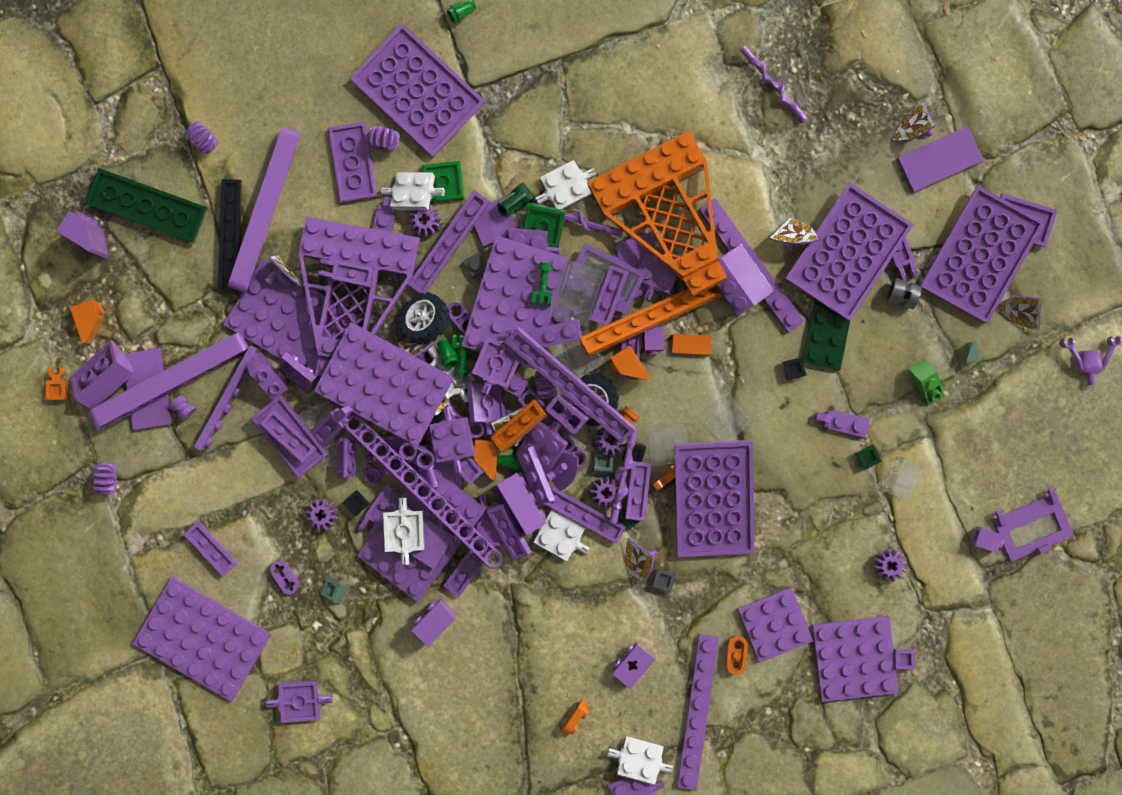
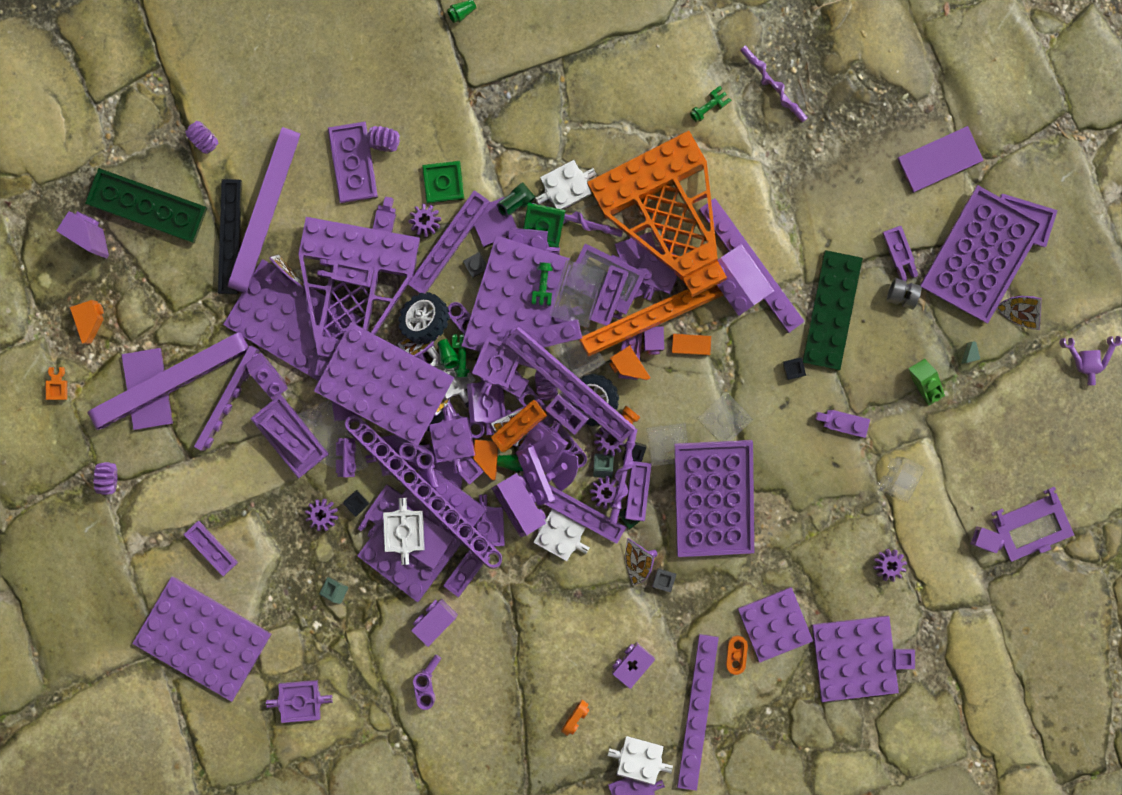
(101, 375): medium lavender slope -> none
(182, 407): medium lavender wheel -> none
(288, 574): medium lavender beam -> none
(297, 373): medium lavender plate -> none
(331, 425): medium lavender hinge -> none
(373, 474): medium lavender plate -> none
(412, 191): white plate -> none
(417, 90): medium lavender plate -> none
(427, 689): none -> medium lavender beam
(508, 531): medium lavender plate -> none
(670, 475): orange plate -> none
(698, 113): none -> green hinge
(795, 233): shield -> none
(850, 251): medium lavender plate -> none
(868, 457): dark green plate -> none
(915, 124): shield -> none

